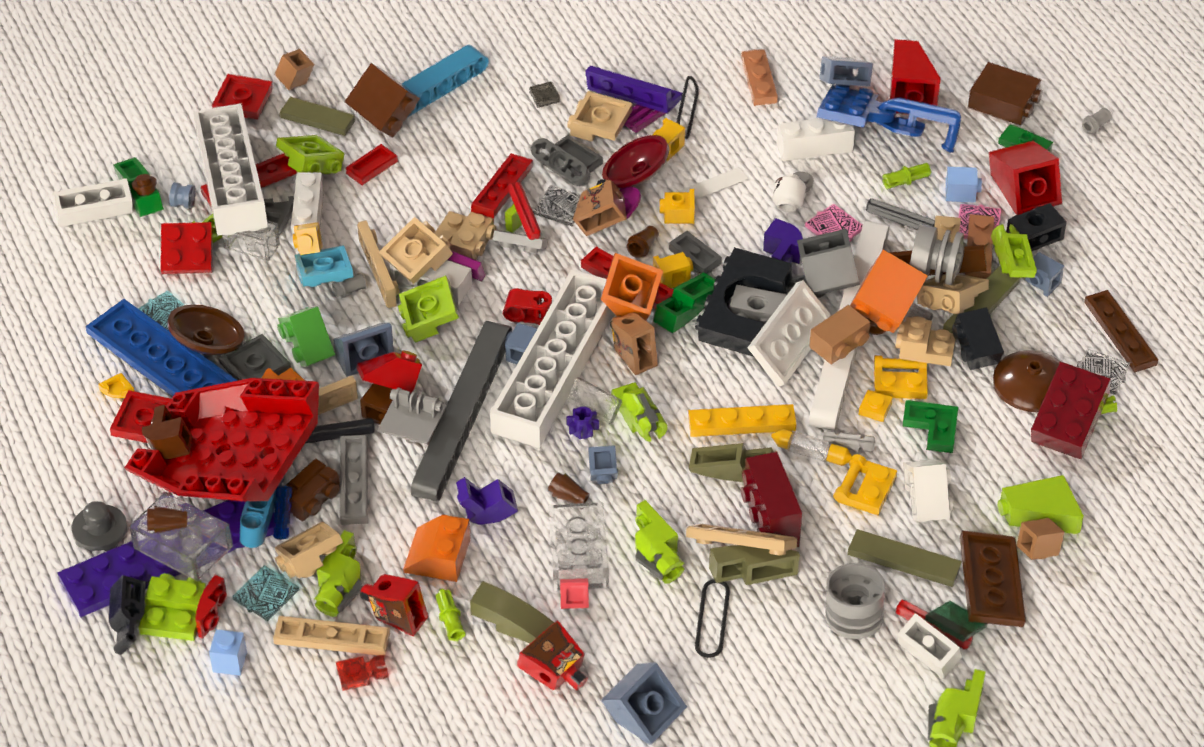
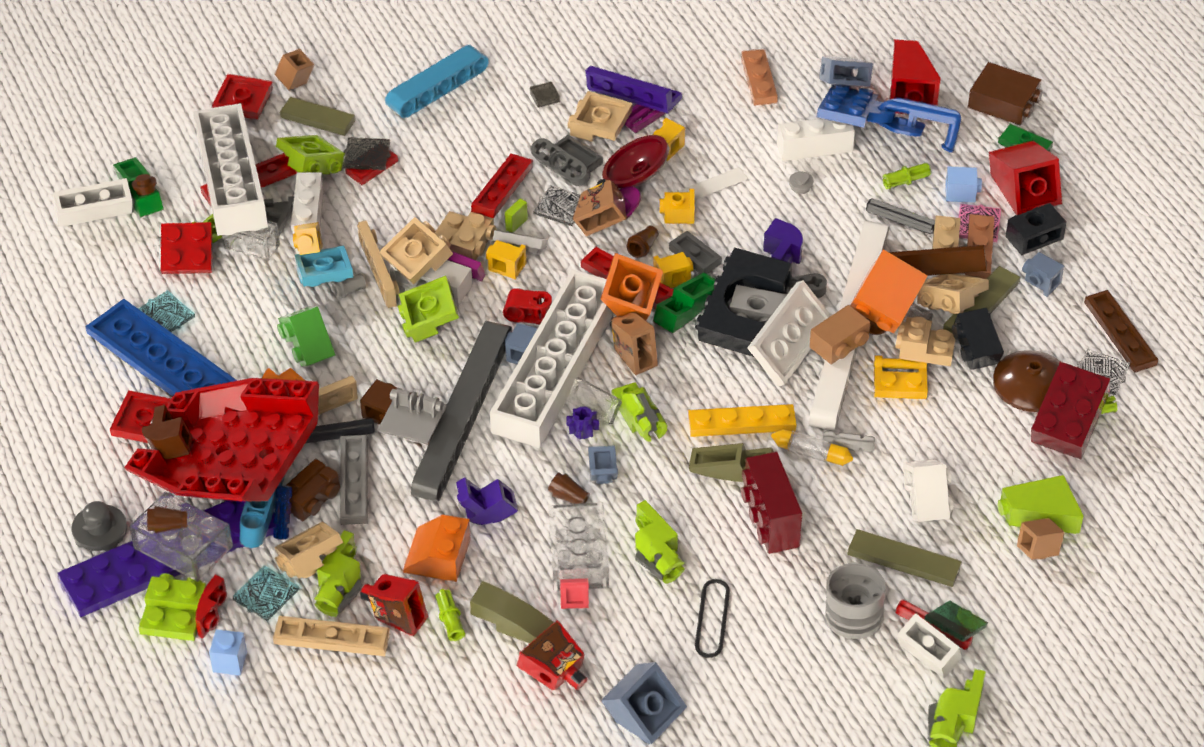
(116, 386): yellow tile -> none
(126, 610): black piece -> none
(182, 195): sand blue wheel -> none
(205, 329): reddish brown dish -> none
(254, 359): dark grey tile -> none
(356, 672): clear red plate -> none
(363, 346): sand blue slope -> none
(366, 153): none -> clear smoke piece
(382, 100): reddish brown brick -> none
(392, 370): red slope -> none
(506, 259): none -> yellow brick
(524, 211): red axle -> none
(693, 107): black piece -> none
(751, 564): olive slope -> none
(775, 543): tan plate -> none
(789, 193): white head -> none
(828, 262): slope -> none
(832, 220): bright pink piece -> none
(873, 489): yellow plate -> none
(875, 405): yellow plate -> none
(936, 418): green plate -> none
(937, 254): light grey wheel -> none
(992, 579): reddish brown tile -> none
(1013, 252): lime plate -> none
(1092, 123): light grey pin -> none

